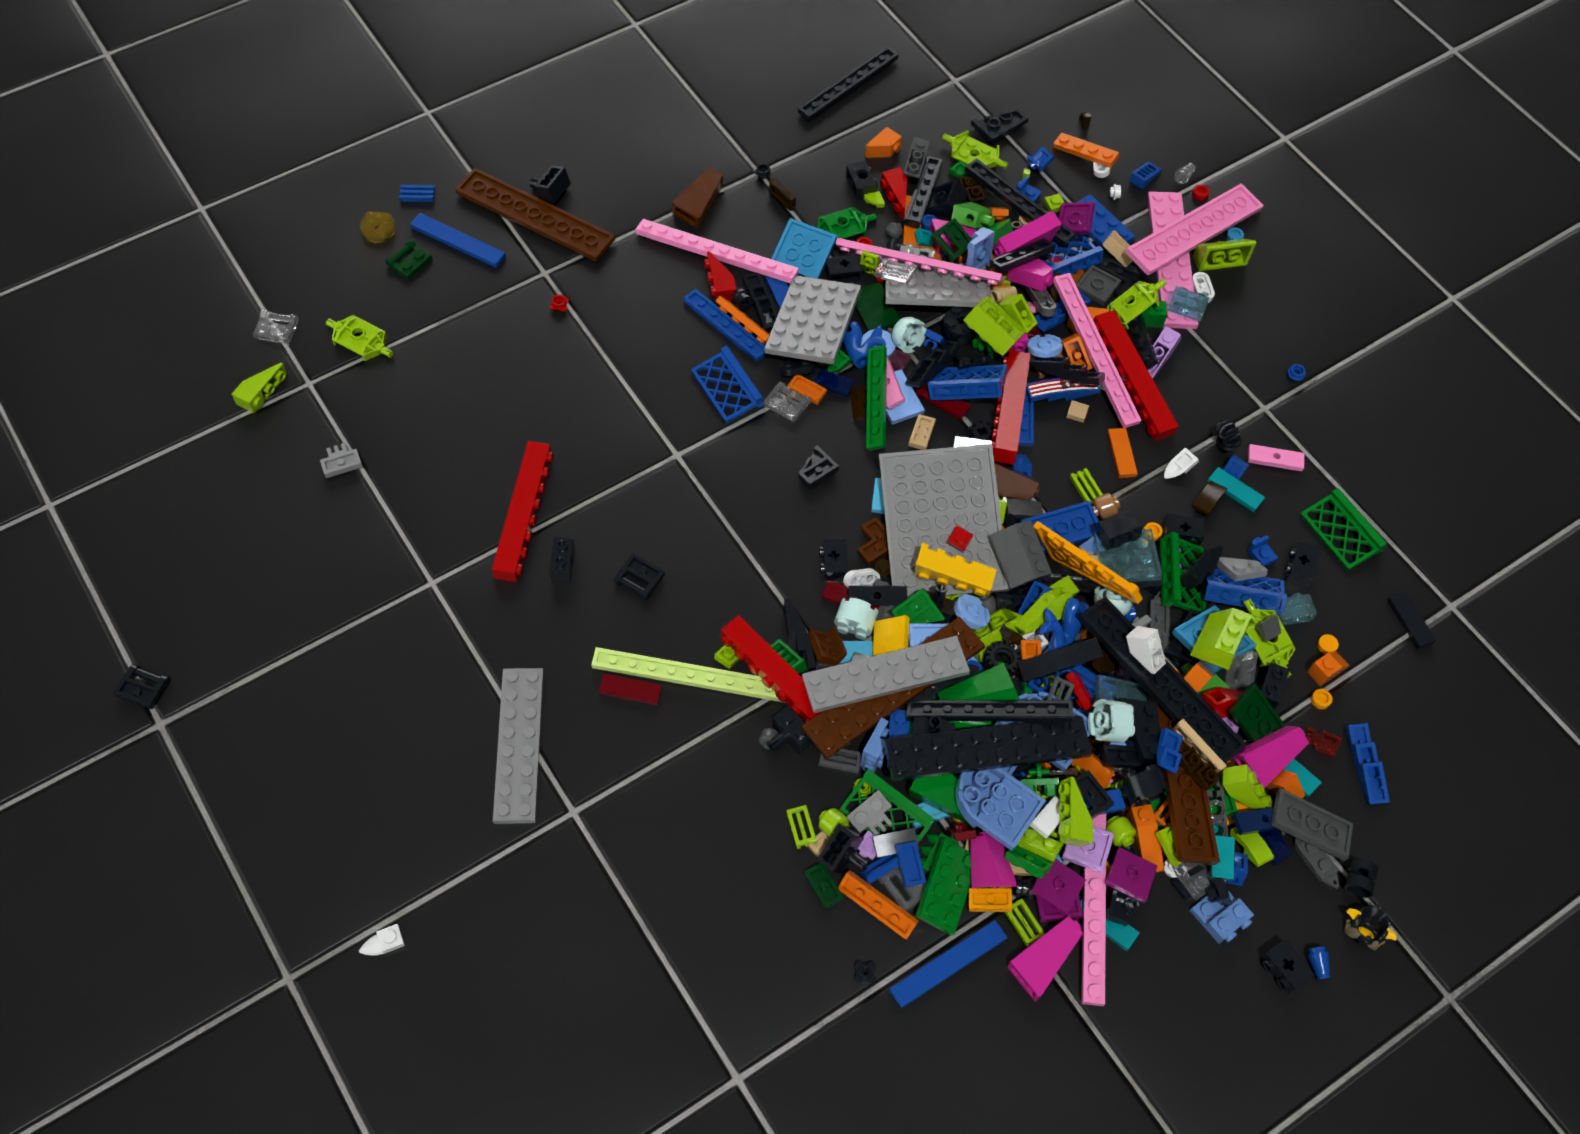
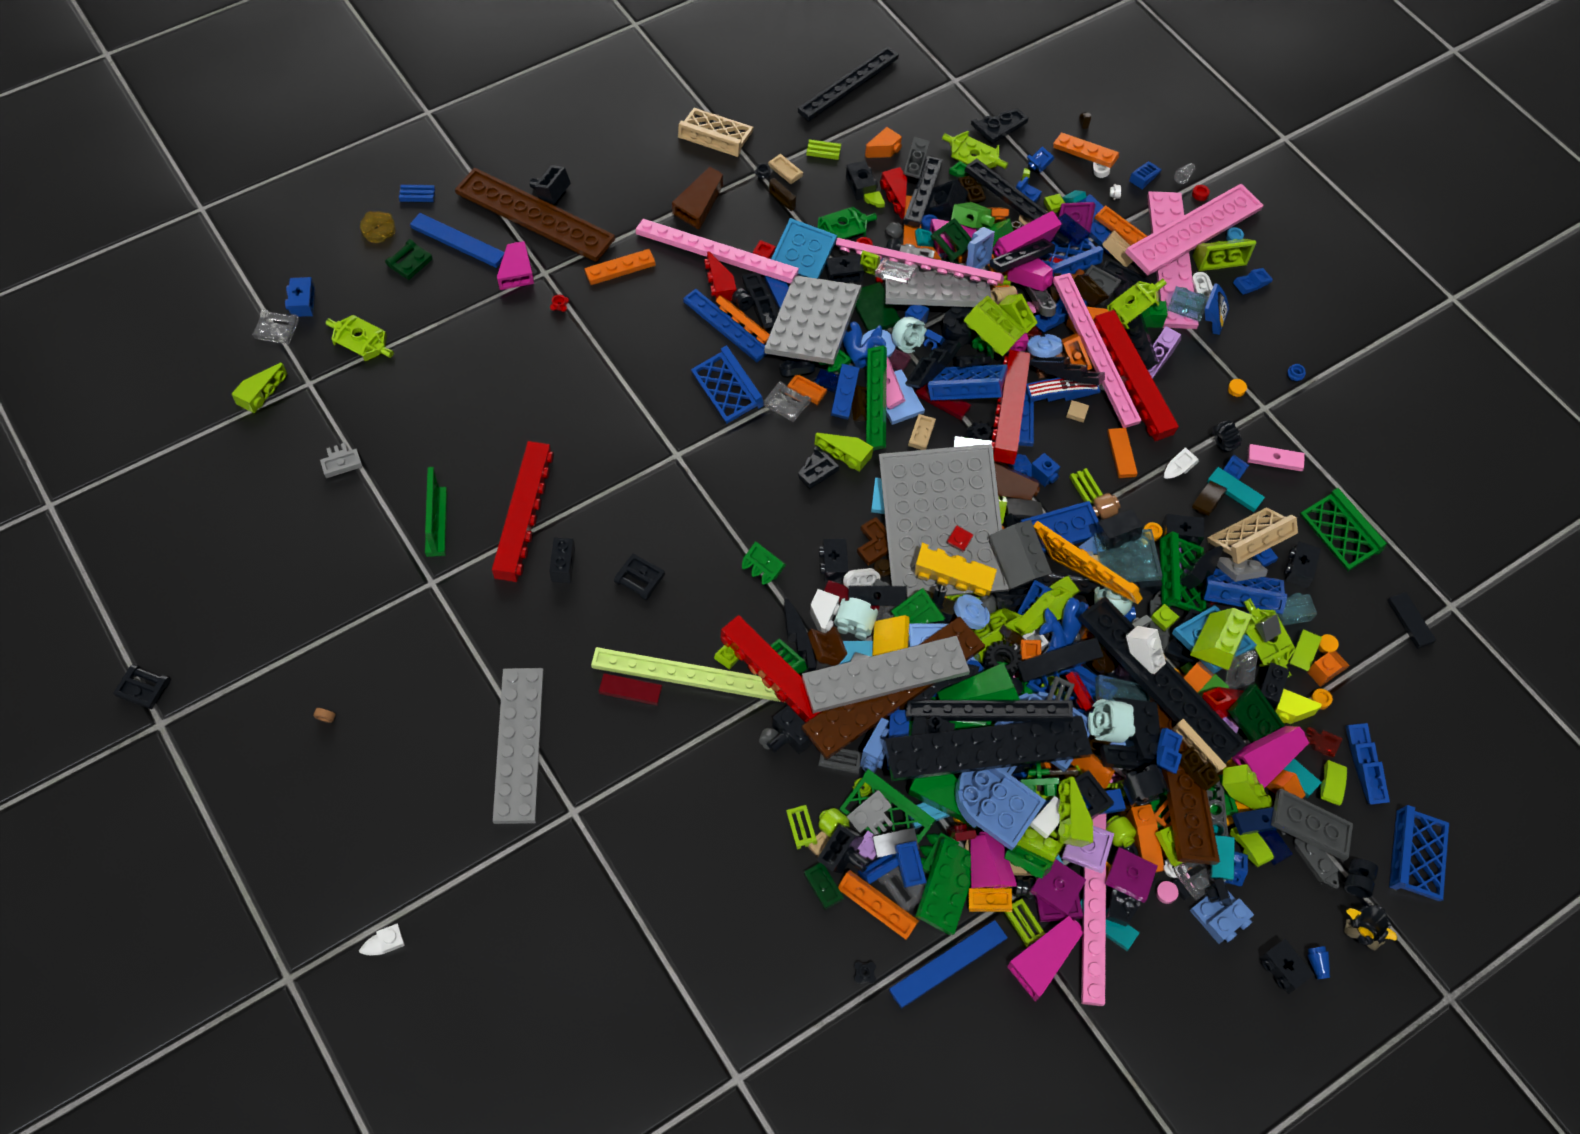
(300, 296): none -> blue brick
(324, 715): none -> medium nougat tile
(435, 516): none -> green fence
(515, 267): none -> dark pink slope
(619, 266): none -> orange plate
(713, 138): none -> tan fence
(764, 249): none -> red plate
(764, 562): none -> green plate
(785, 169): none -> tan plate
(823, 610): none -> white slope
(825, 149): none -> lime tile
(845, 391): none -> blue plate
(847, 449): none -> lime slope
(918, 311): none -> blue brick
(1045, 470): none -> blue brick
(1072, 229): none -> clear blue plate
(1075, 196): none -> teal tile
(1090, 290): none -> dark brown slope
(1115, 222): none -> orange tile
(1164, 617): none -> lime plate
(1166, 892): none -> bright pink tile
(1217, 309): none -> blue slope
(1237, 387): none -> light orange tile
(1253, 281): none -> blue slope
(1255, 541): none -> tan fence
(1295, 707): none -> neon yellow slope
(1305, 650): none -> lime slope
(1334, 782): none -> lime slope
(1402, 854): none -> blue fence

